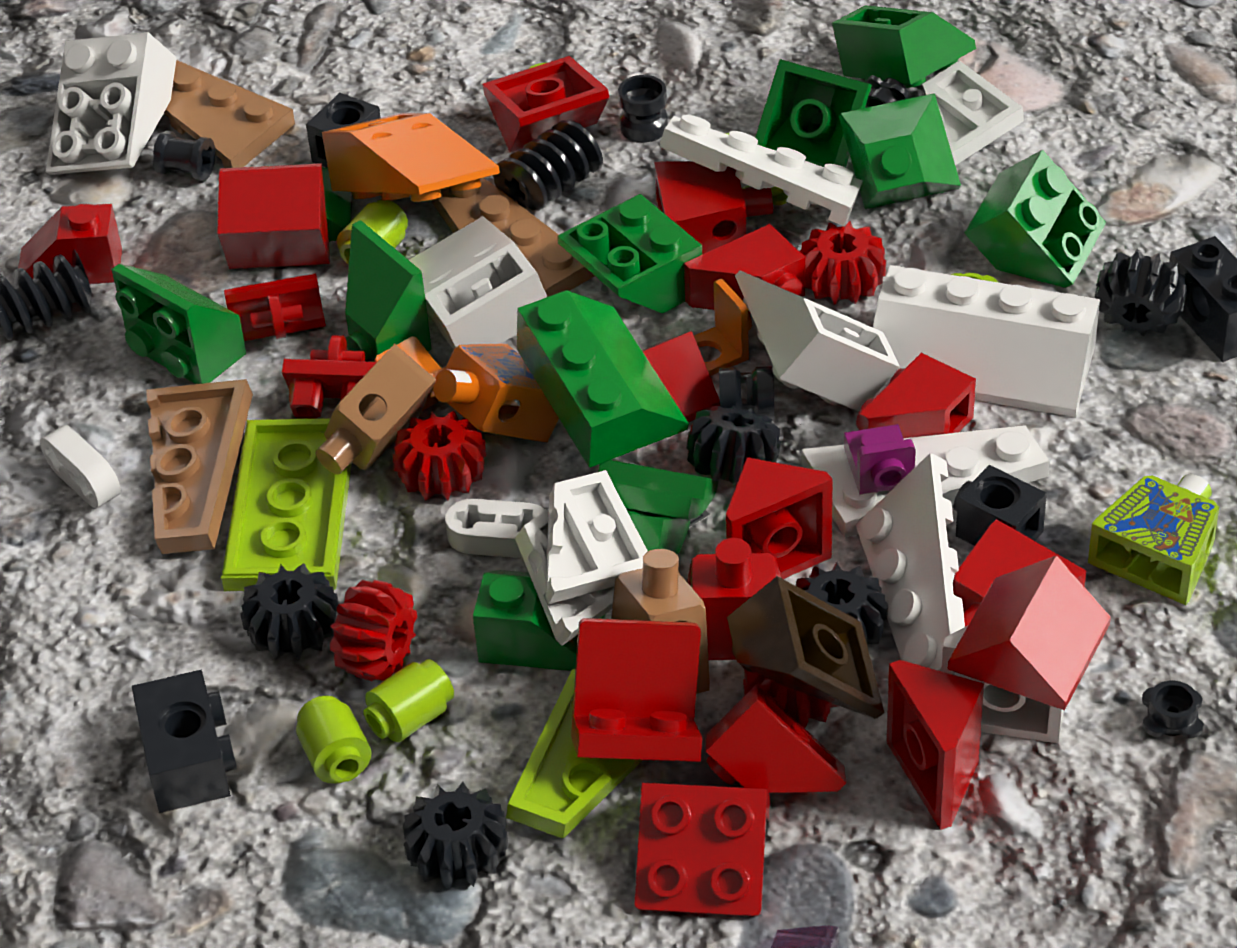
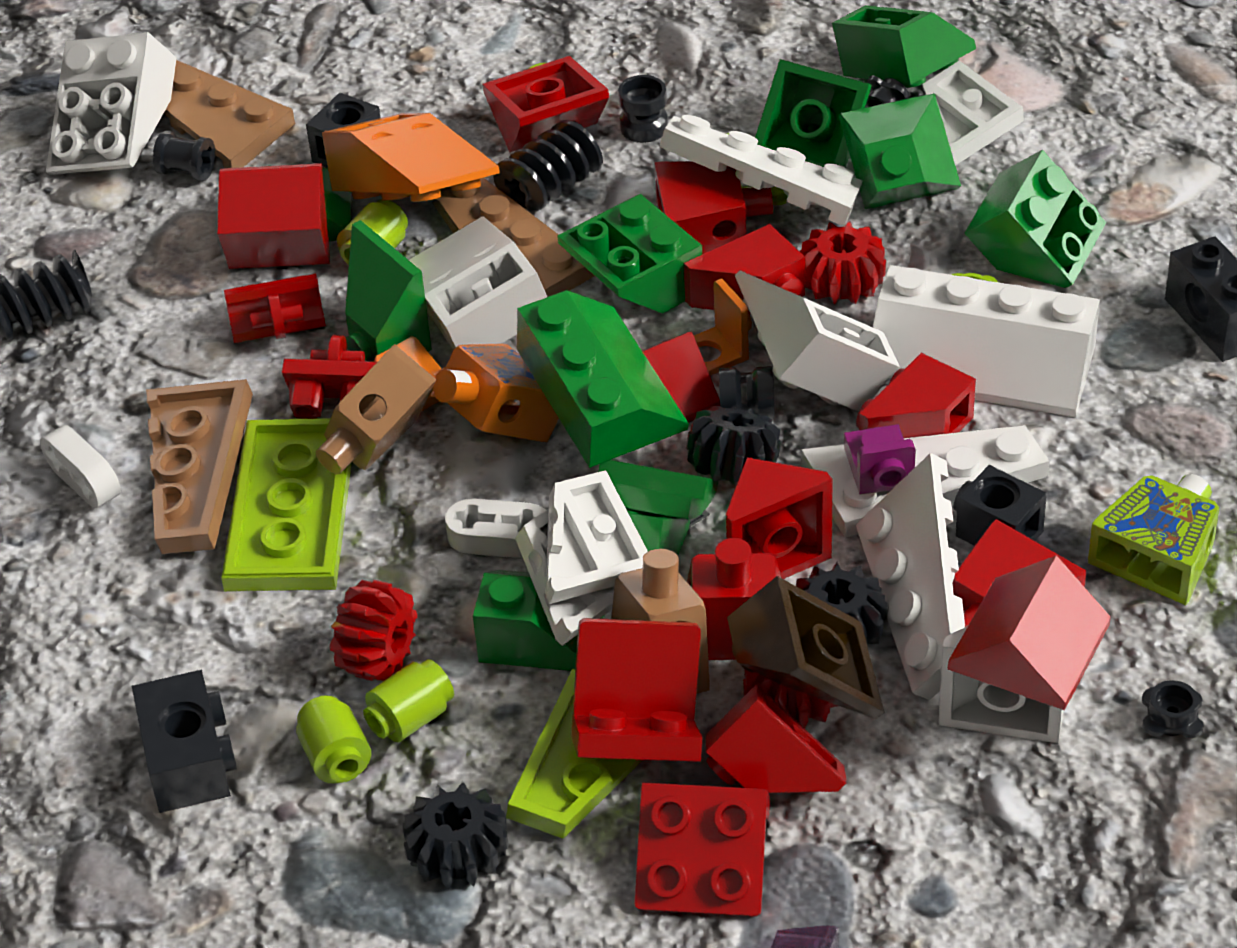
(81, 227): red slope -> none
(177, 325): green slope -> none
(289, 611): black gear -> none
(439, 455): red gear -> none
(935, 733): red slope -> none
(1141, 292): black gear -> none

